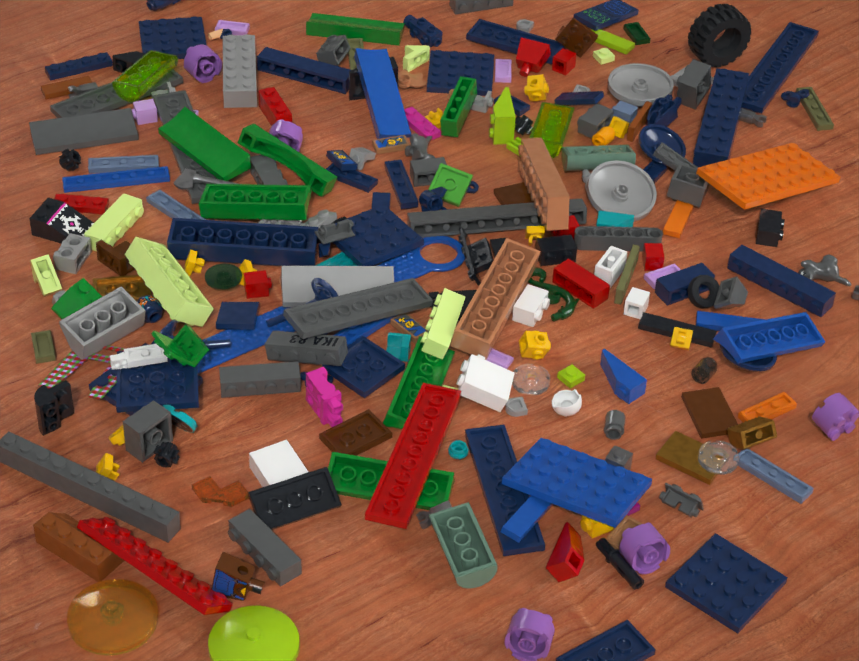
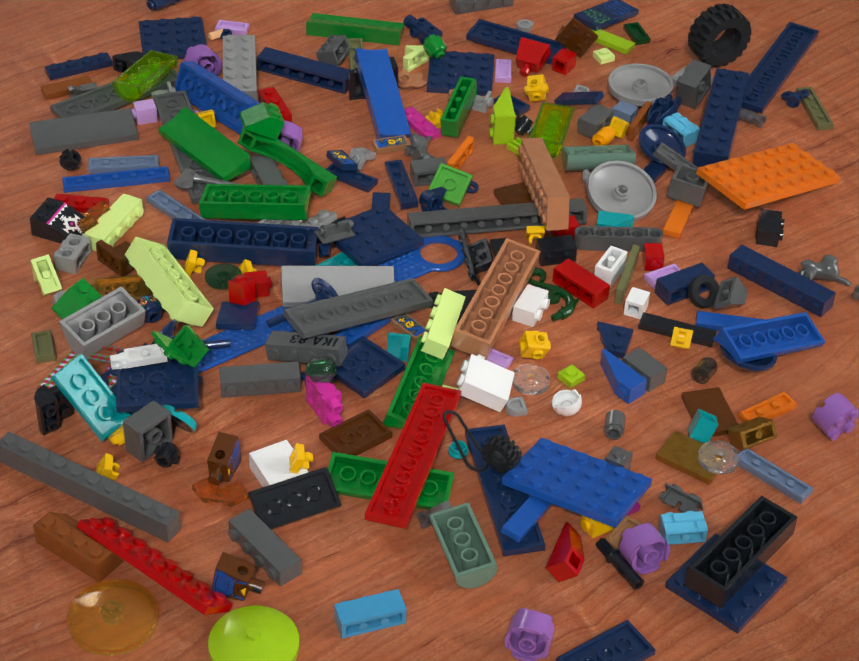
(90, 396): none -> teal tile
(91, 216): none -> clear orange tile
(208, 116): none -> yellow tile
(211, 92): none -> blue arch
(223, 458): none -> reddish brown torso
(241, 290): none -> red brick
(263, 120): none -> green slope
(299, 459): none -> yellow tile
(321, 369): none -> clear green head
(370, 613): none -> dark azure brick
(434, 46): none -> green head
(456, 442): none -> black piece
(462, 153): none -> orange tile
(501, 453): none -> black tyre
(615, 338): none -> dark blue wing
(646, 367): none -> dark grey brick
(683, 127): none -> medium azure brick
(683, 527): none -> medium azure brick
(702, 426): none -> teal panel
(741, 551): none -> black brick

